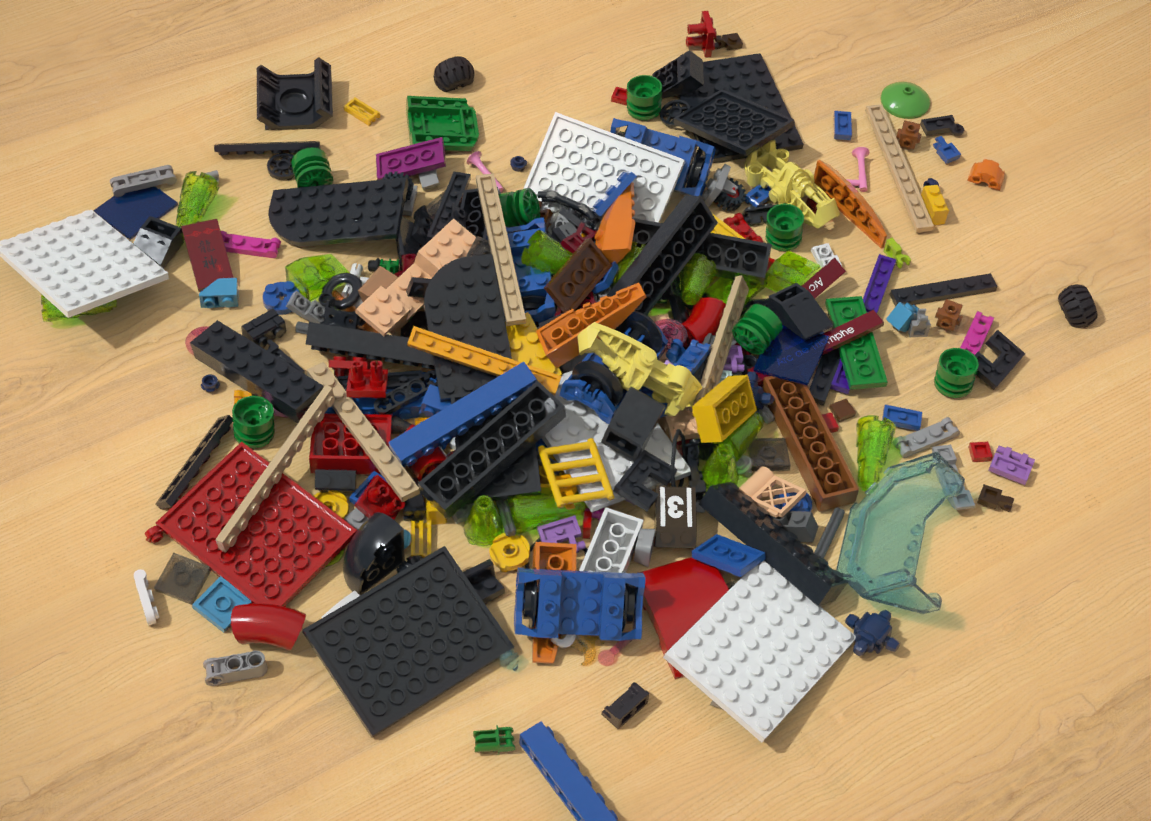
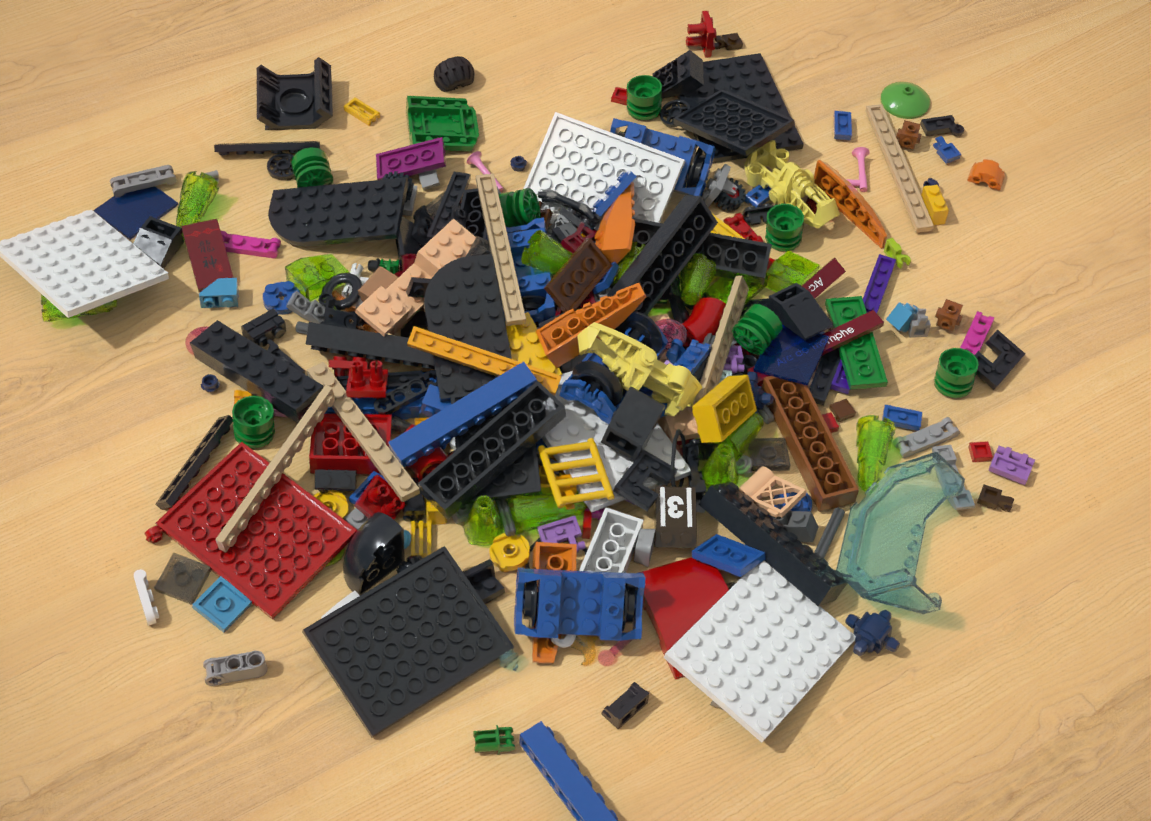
(266, 624): red brick -> none
(823, 254): white slope -> none
(944, 290): black plate -> none
(1078, 306): black wheel -> none

